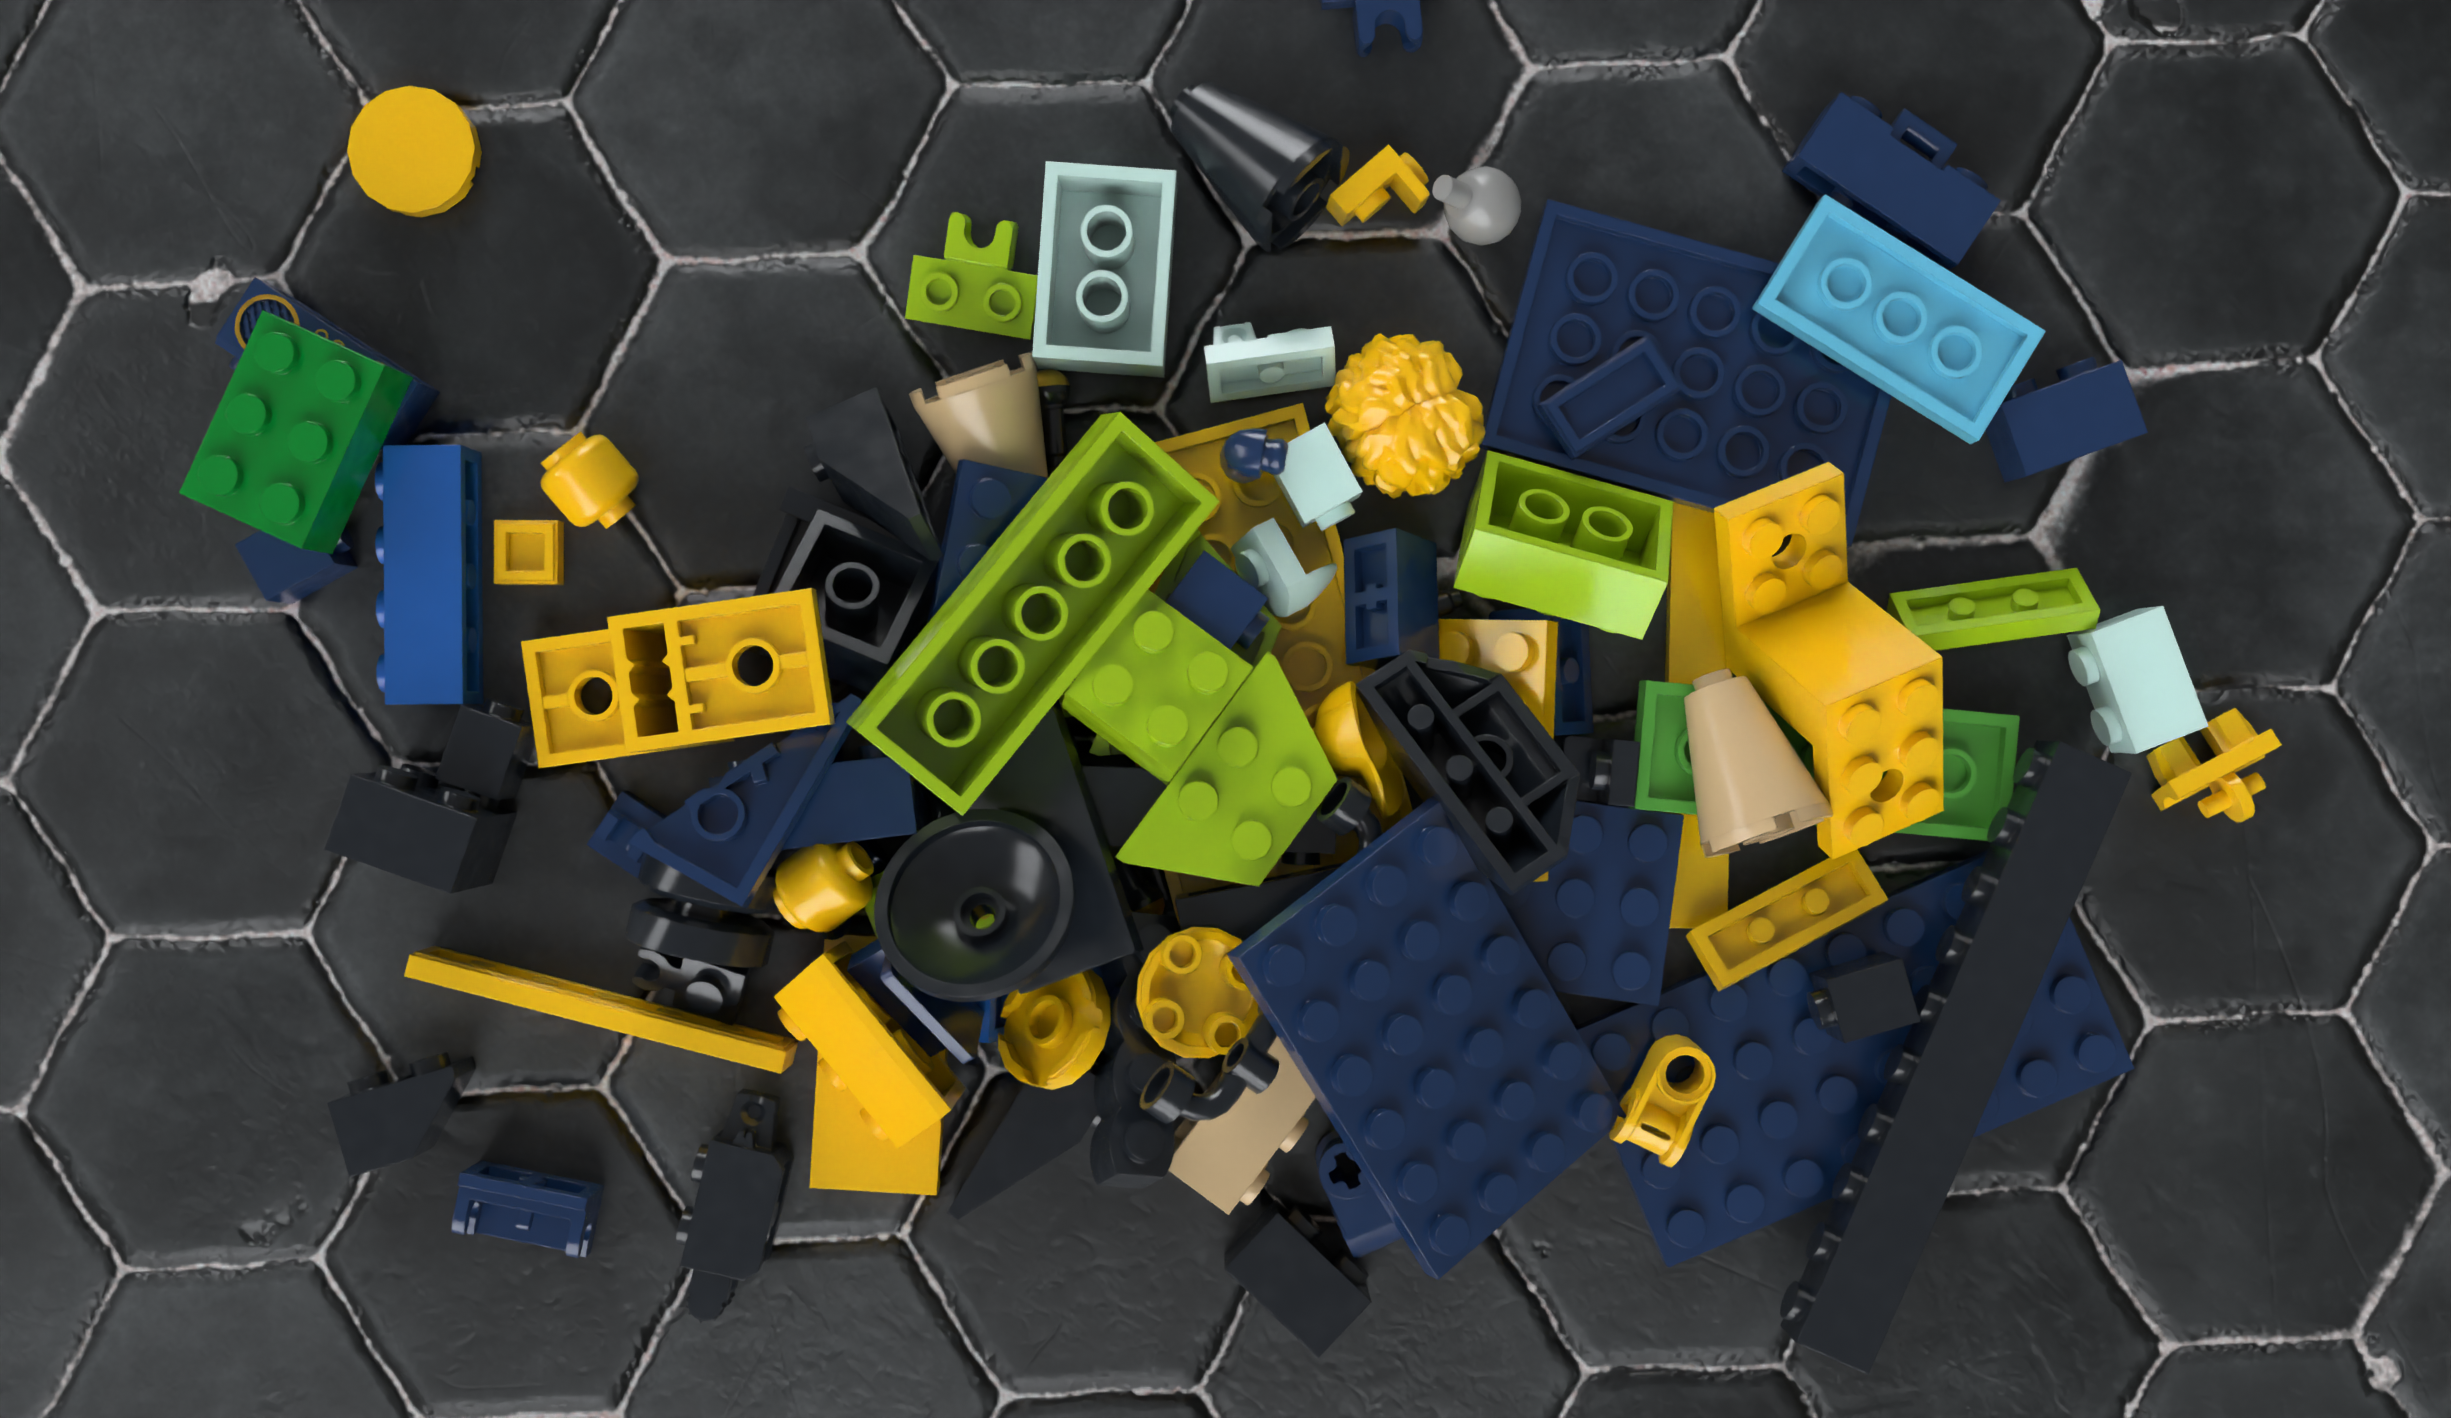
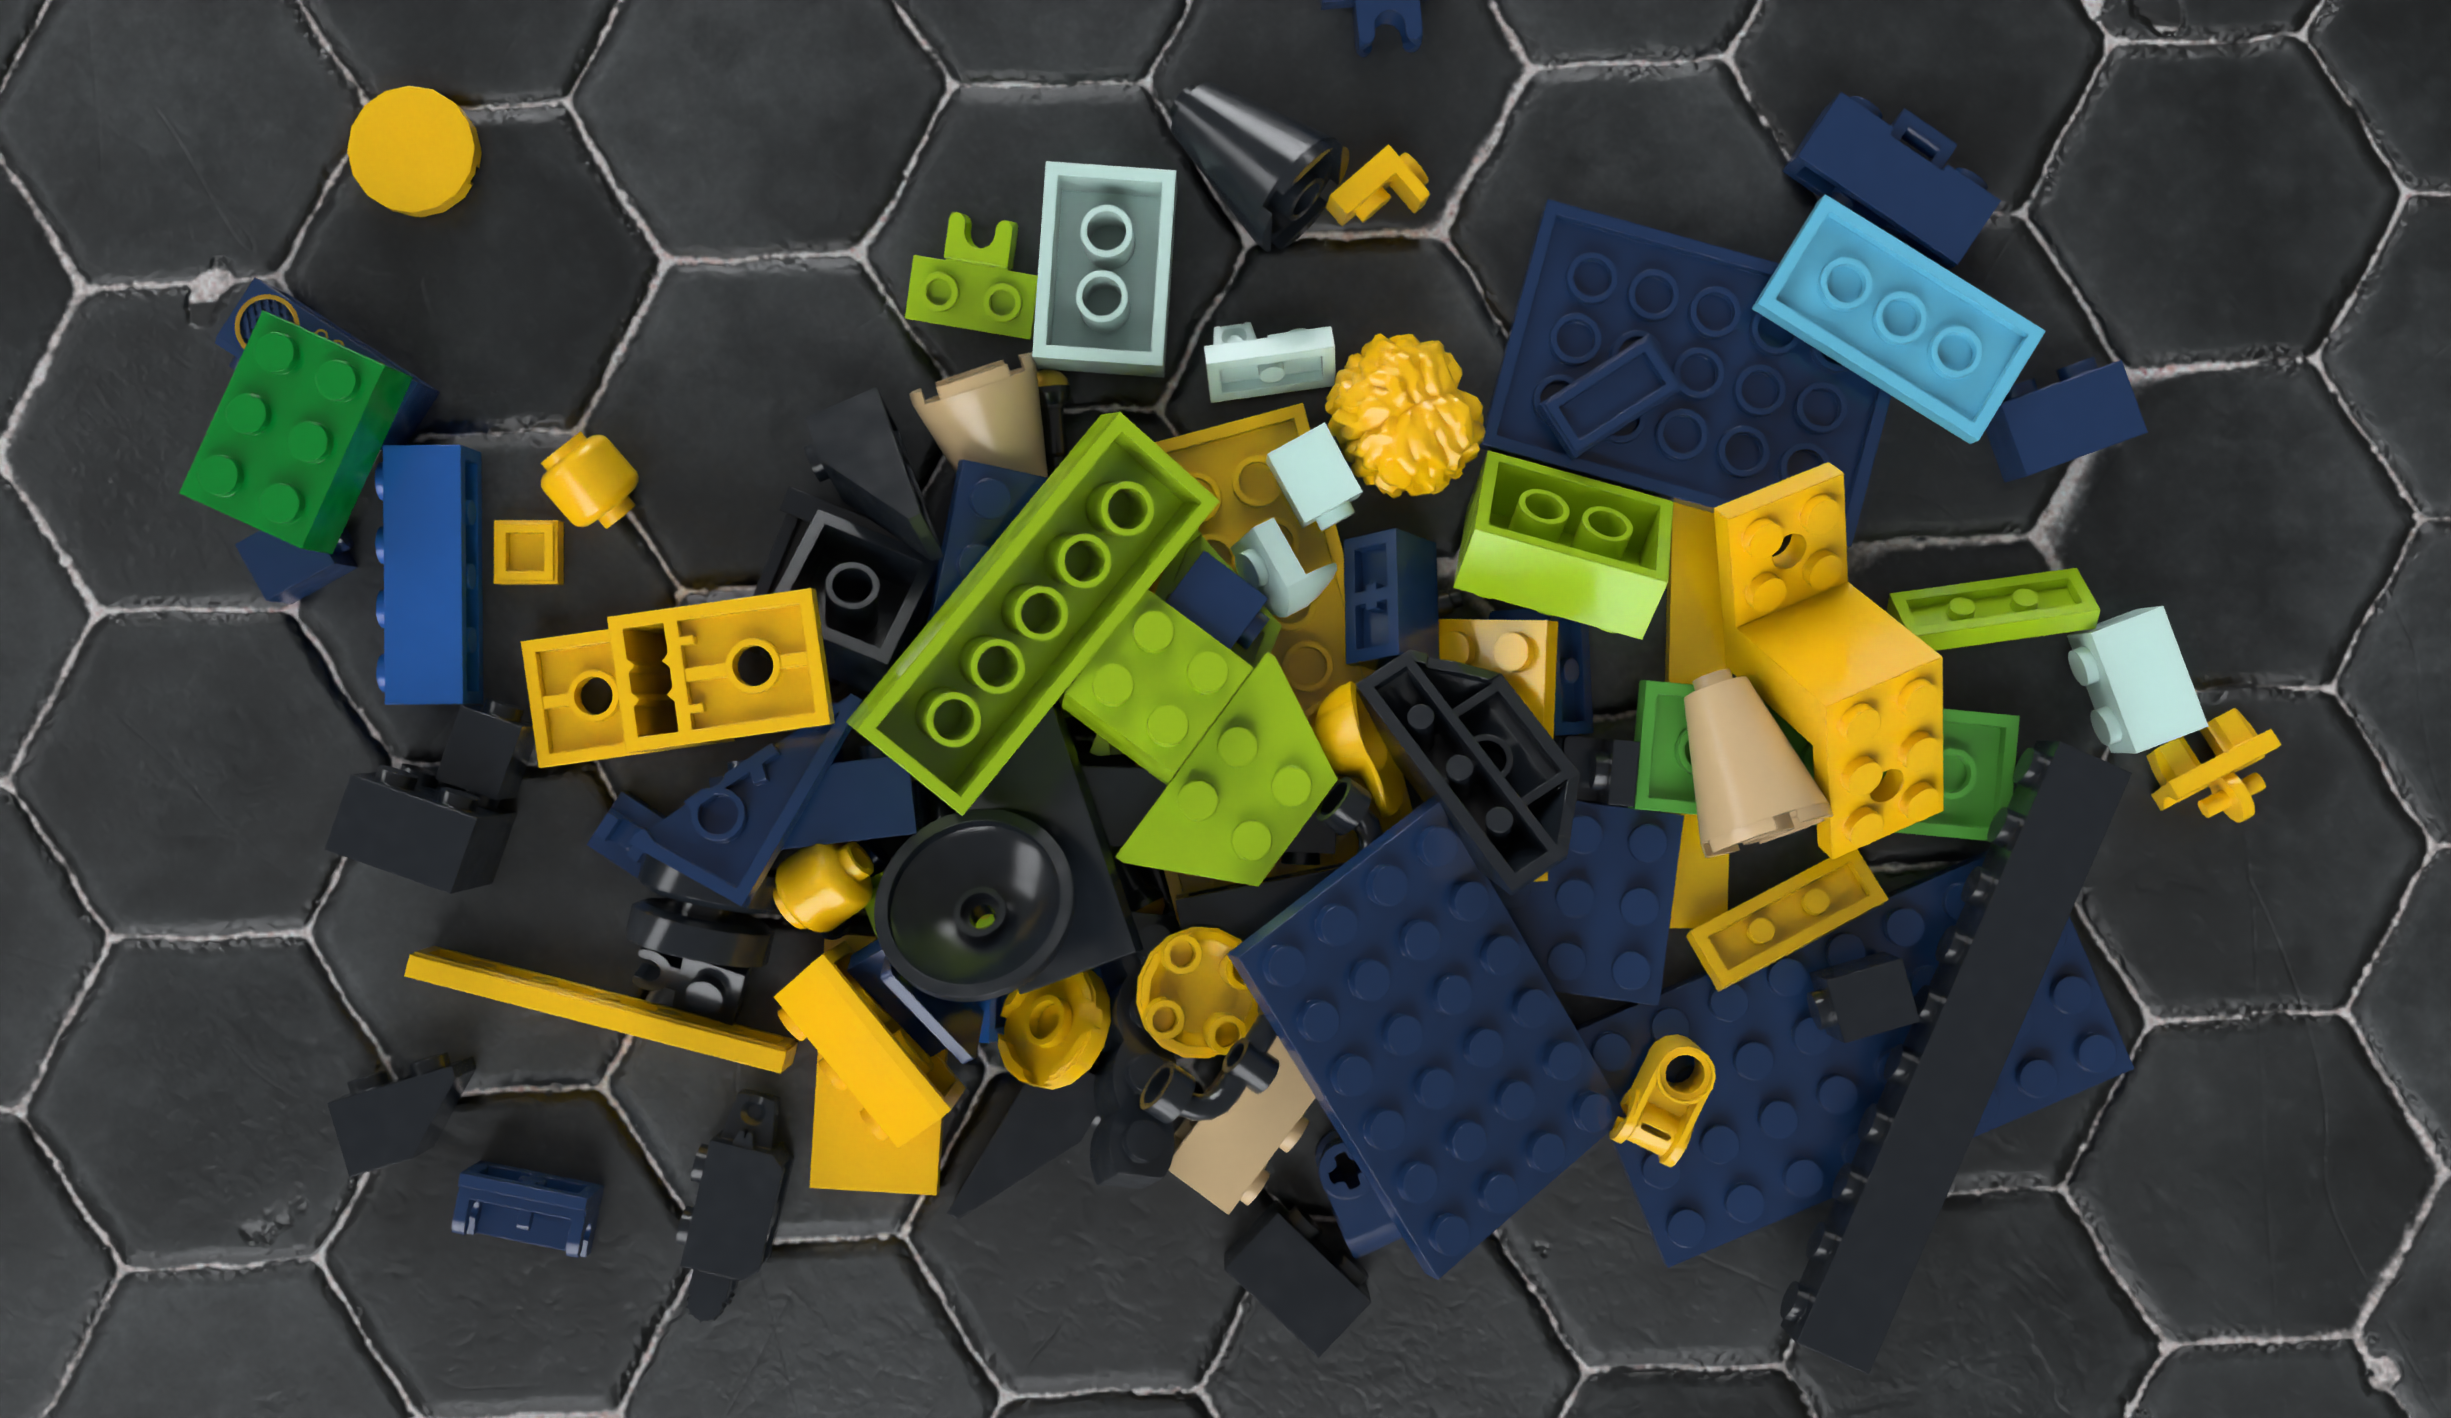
(1250, 453): dark blue arm -> none
(1479, 204): light grey piece -> none

